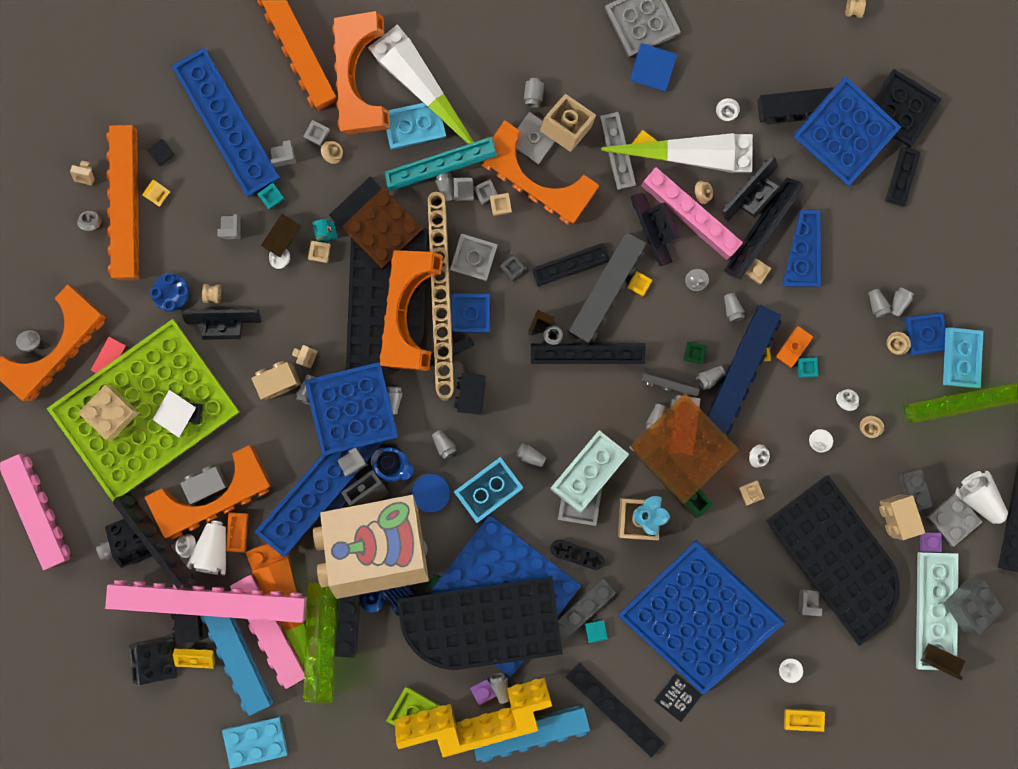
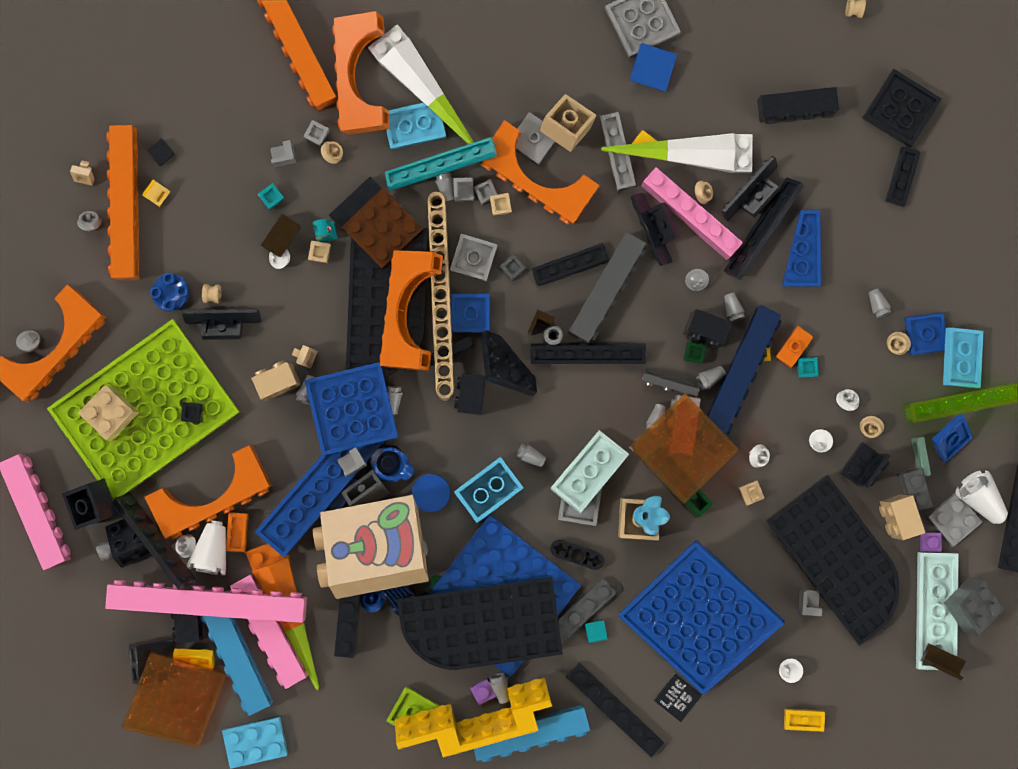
(89, 504): none -> black brick
(110, 352): coral tile -> none
(174, 413): white sticker -> none
(174, 700): none -> clear orange plate
(204, 485): light grey brick -> none
(226, 122): blue plate -> none
(230, 227): light grey panel -> none
(319, 644): clear neon green brick -> none
(444, 445): light grey cone -> none
(504, 366): none -> black plate
(533, 92): light grey brick -> none
(639, 283): yellow tile -> none
(707, 328): none -> black brick
(727, 109): white hat -> none
(757, 271): tan plate -> none
(846, 131): blue plate -> none
(864, 466): none -> black bracket
(901, 301): light grey cone -> none
(920, 455): none -> sand green tile
(952, 438): none -> blue tile

